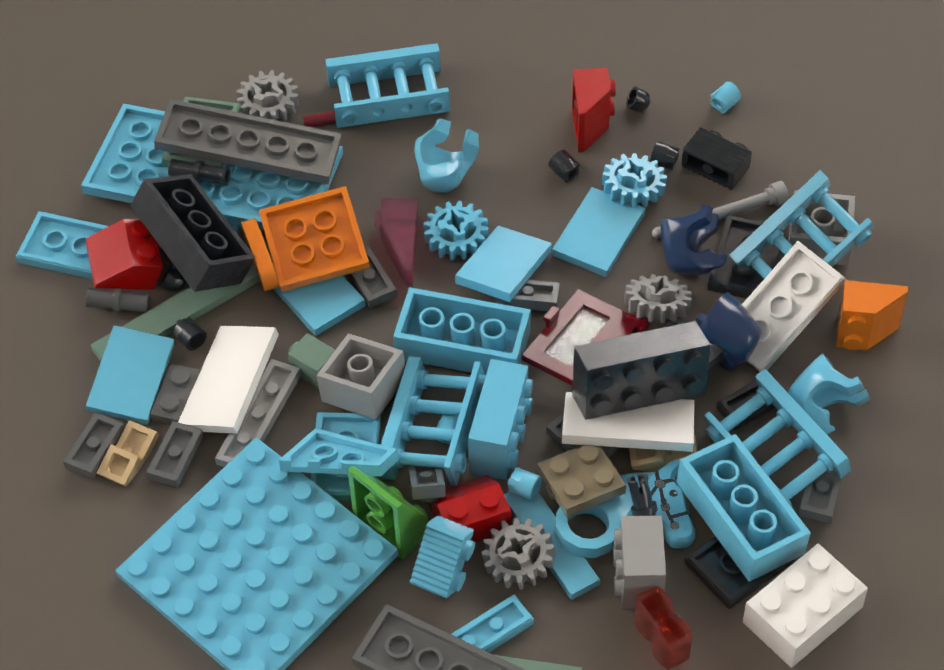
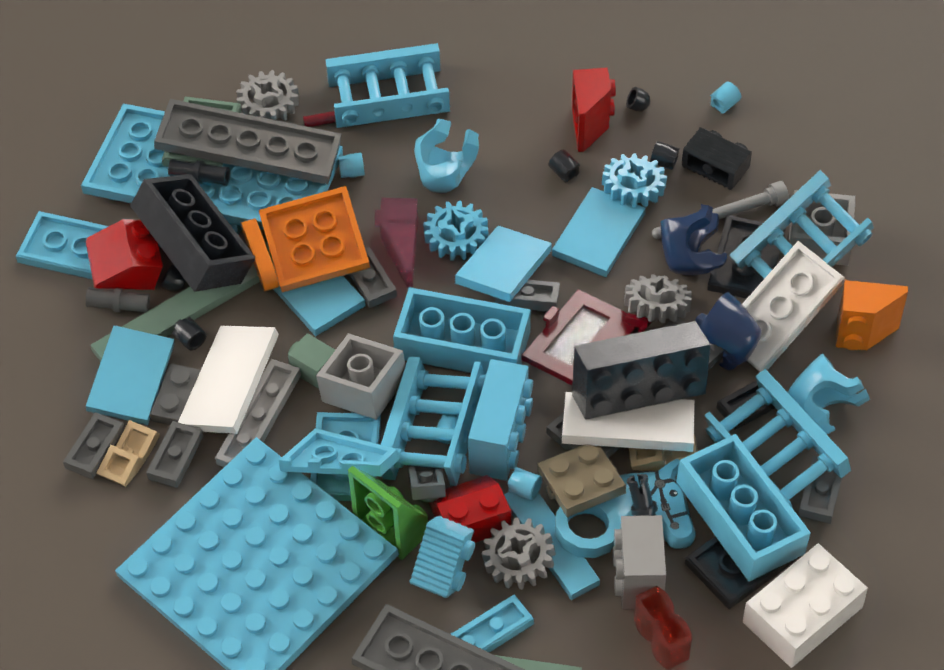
(351, 165): none -> medium azure hose

